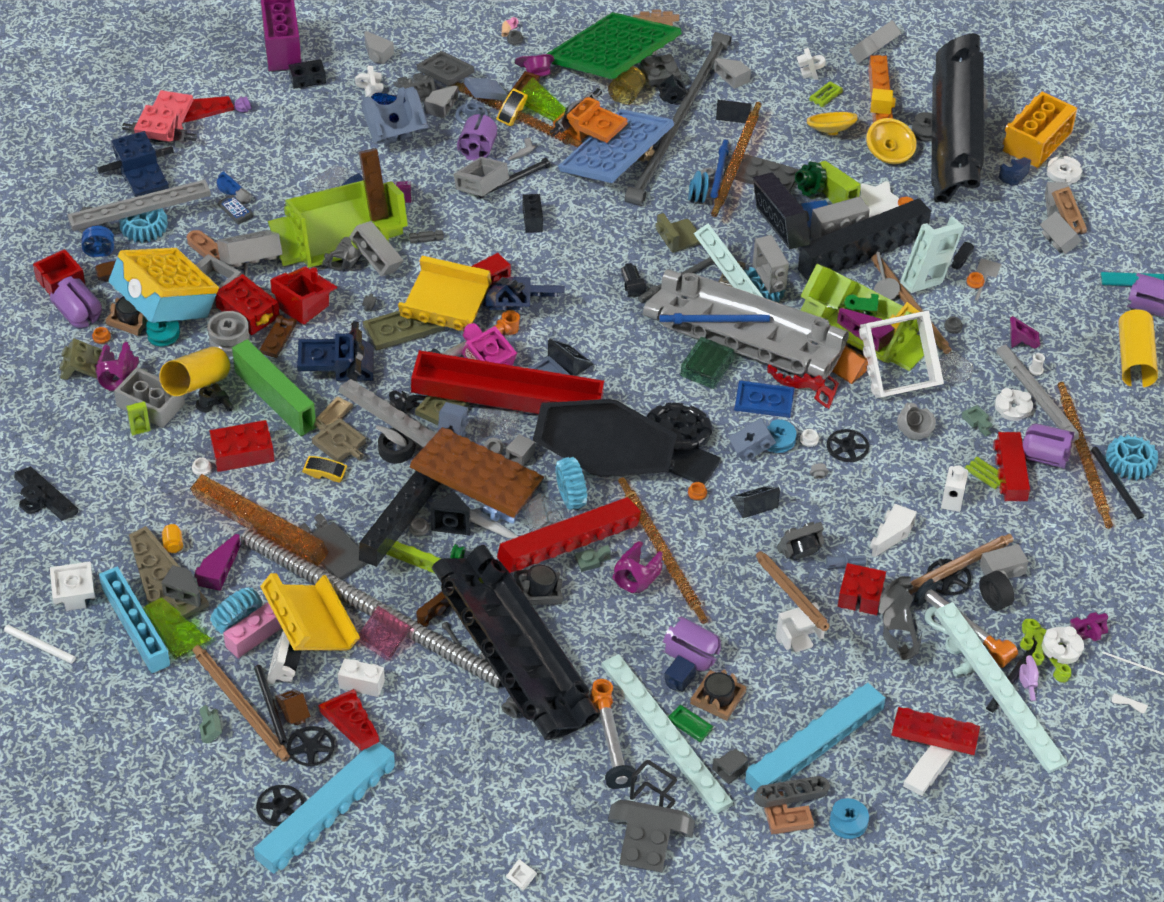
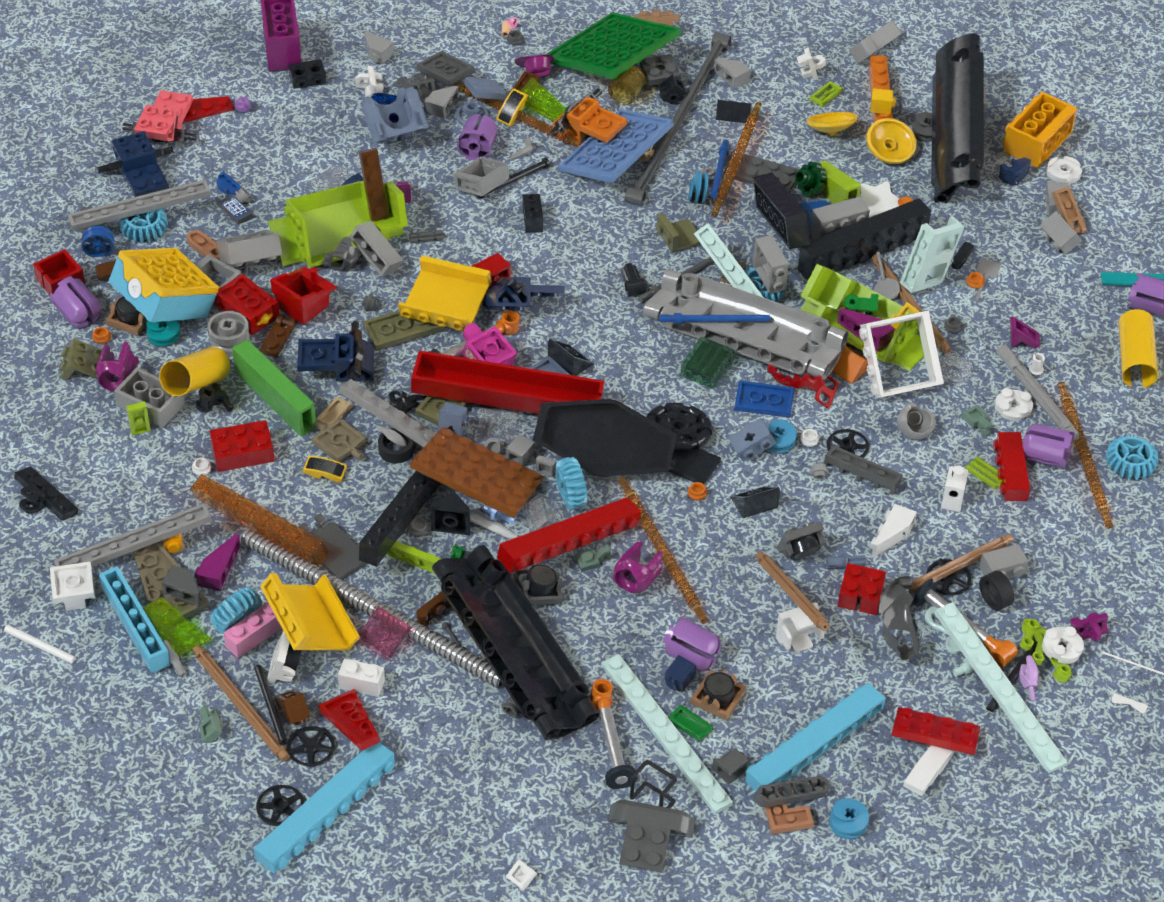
(139, 537): none -> light grey plate
(174, 659): none -> light grey piece
(545, 466): none -> light grey tile
(863, 468): none -> dark grey hinge
(1117, 483): black piece -> none

